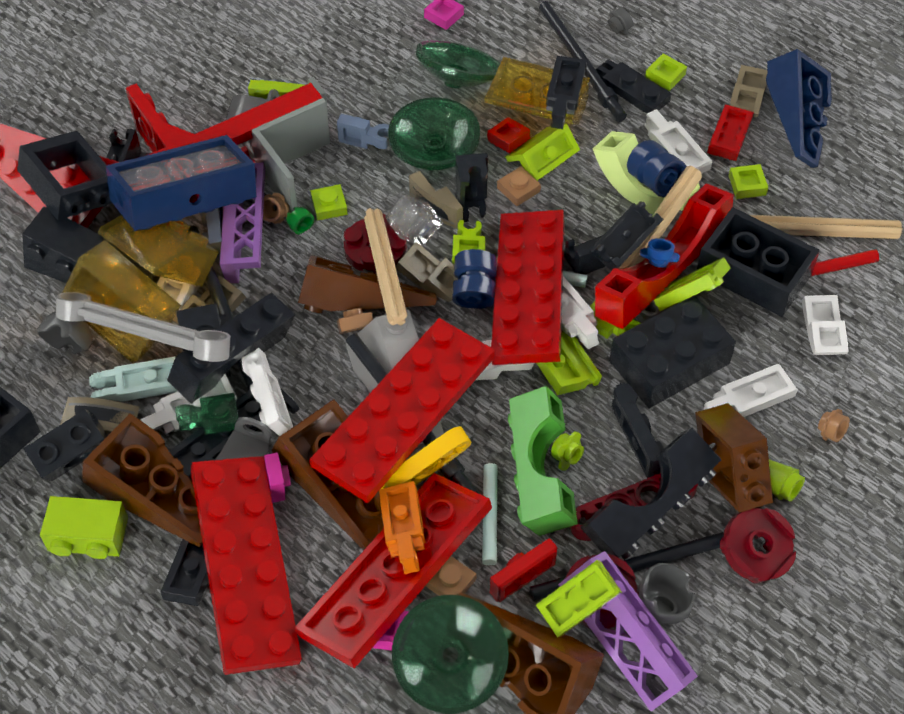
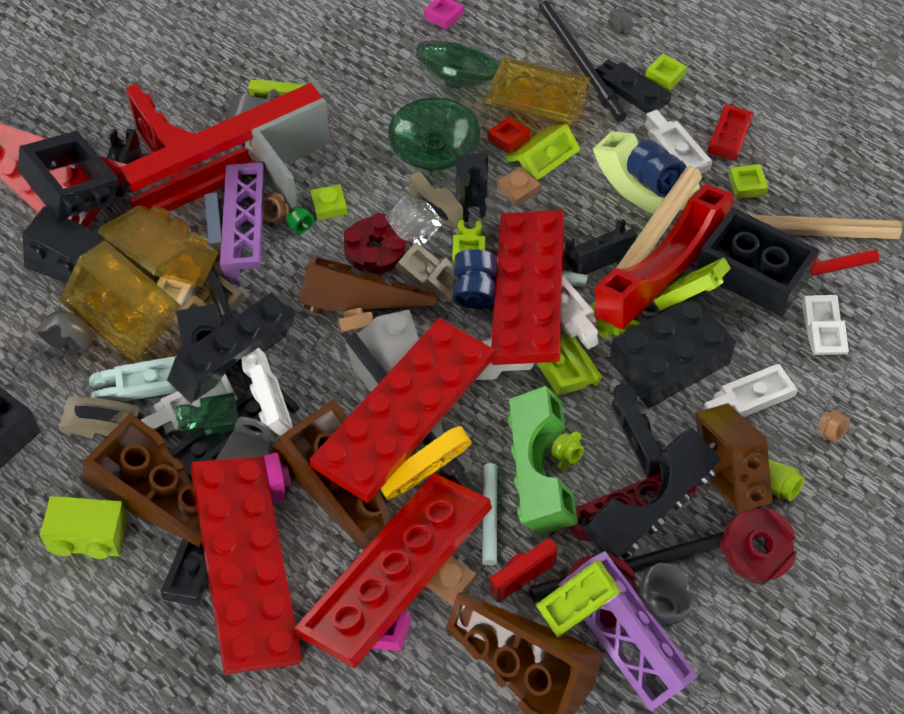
(66, 445): black brick -> none
(181, 182): dark blue brick -> none
(205, 344): light grey piece -> none
(358, 132): sand blue plate -> none
(385, 267): tan axle -> none
(403, 523): orange hinge -> none
(445, 624): clear green dish -> none
(565, 88): black hinge -> none
(625, 235): black hinge -> none
(660, 252): blue plate -> none
(749, 89): dark tan slope -> none
(800, 94): dark blue wedge -> none

